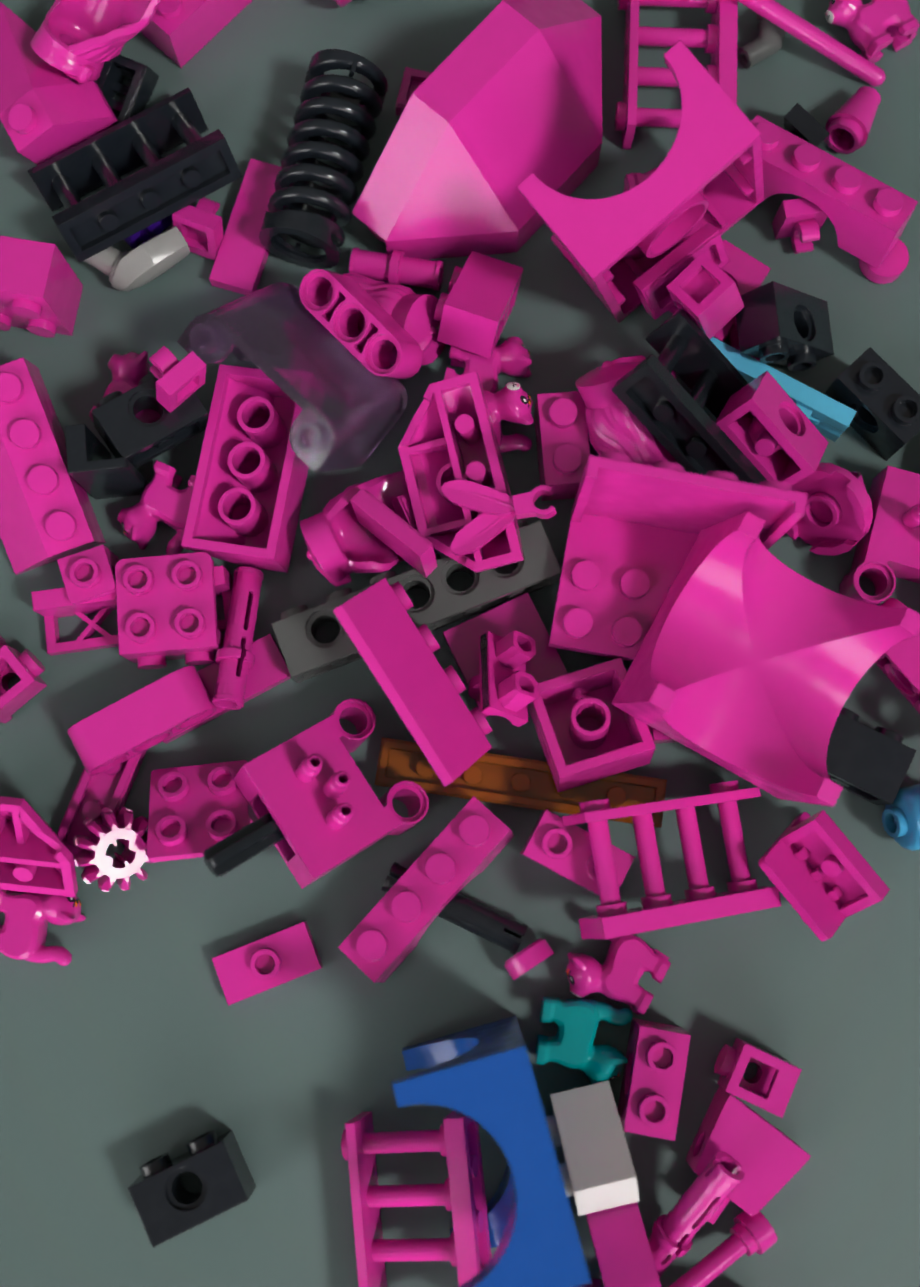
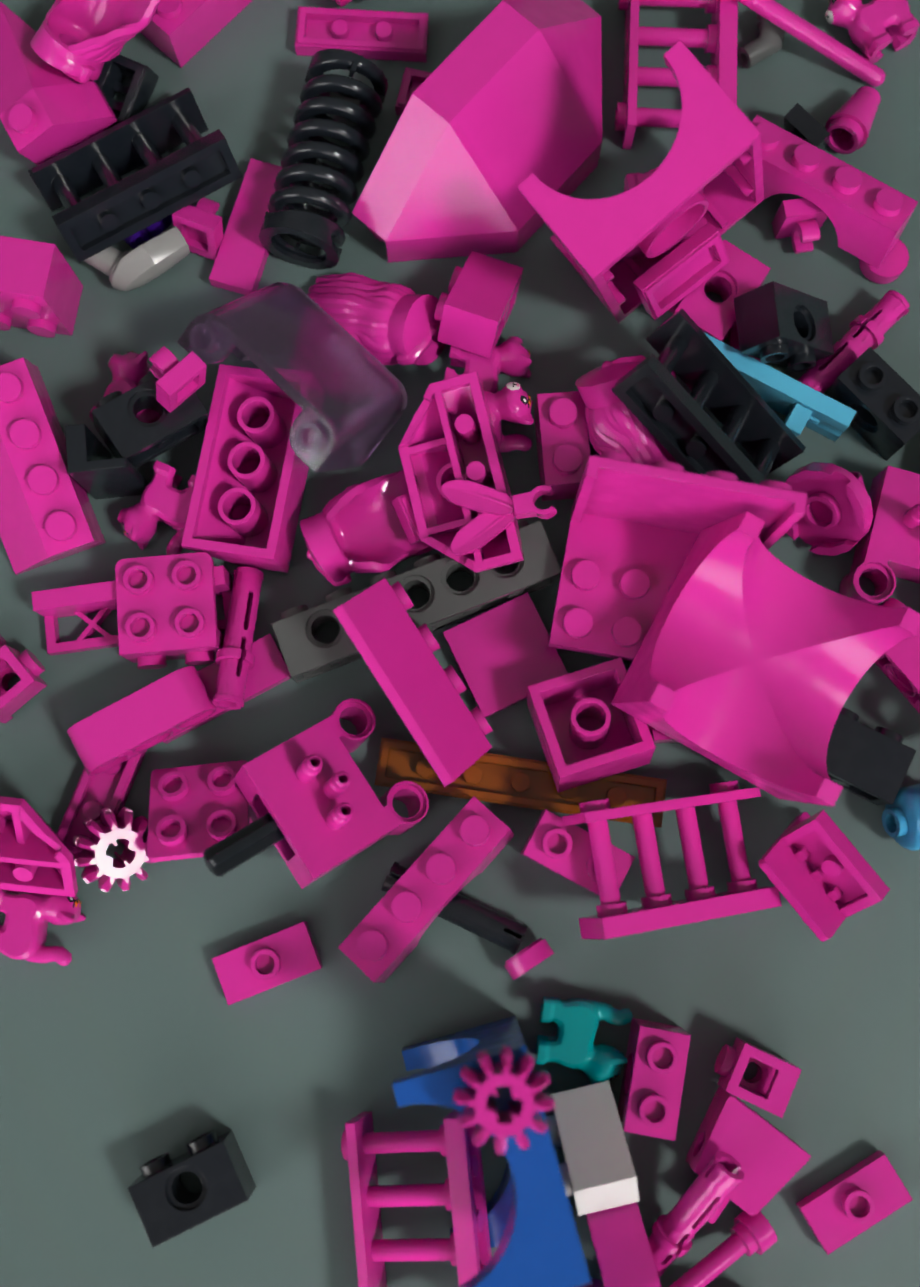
(88, 574): dark pink bracket -> none
(341, 319): dark pink beam -> none
(363, 32): none -> dark pink tile
(394, 532): dark pink tile -> none
(397, 268): dark pink pin -> none
(483, 1110): none -> dark pink gear
(502, 679): dark pink hips -> none
(620, 973): dark pink animal -> none
(706, 295): dark pink brick -> none
(772, 431): dark pink brick -> none
(854, 1201): none -> dark pink plate
(864, 332): none -> dark pink pin

